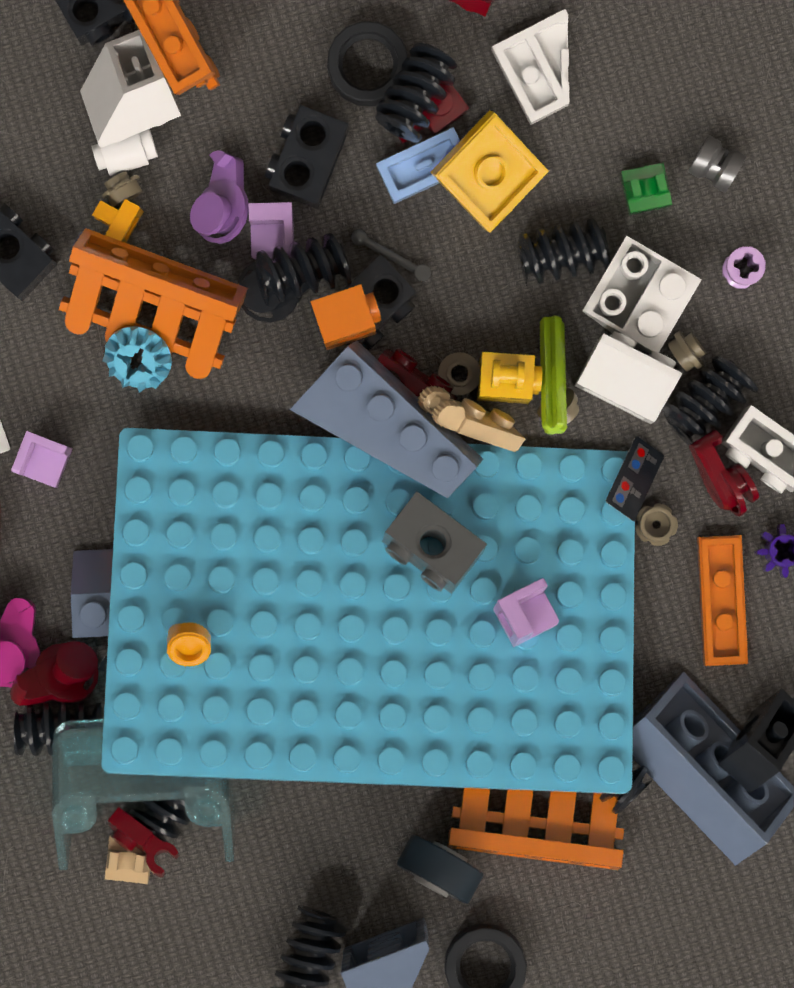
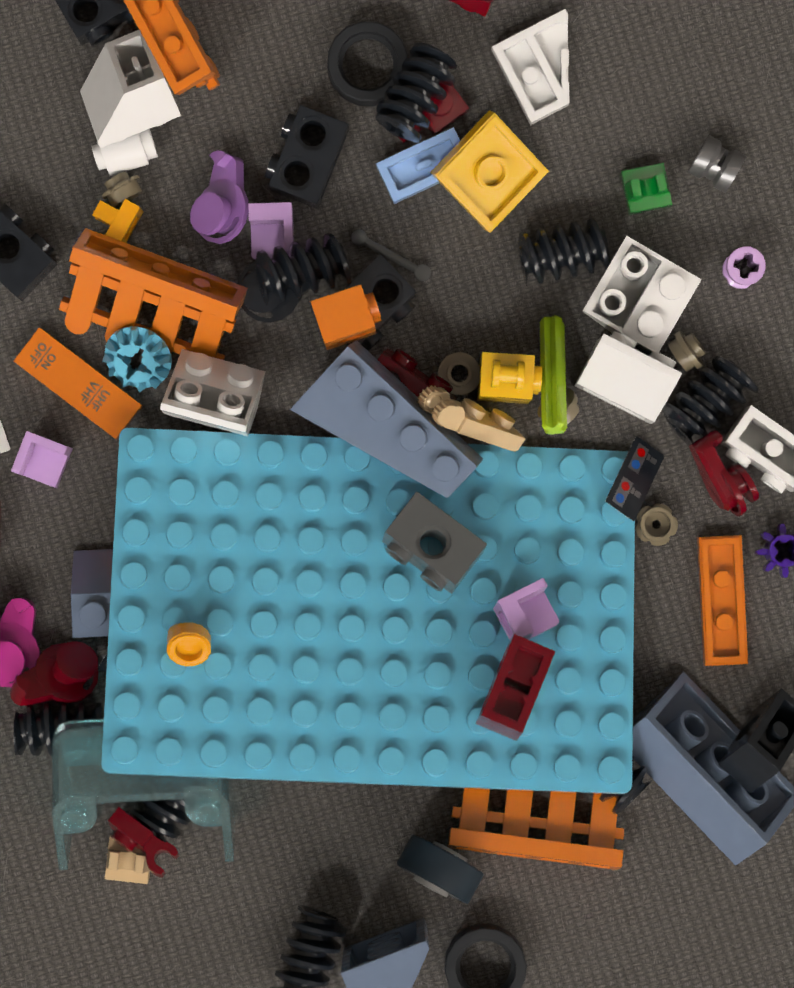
(78, 383): none -> orange tile
(213, 392): none -> white slope
(515, 687): none -> dark red brick

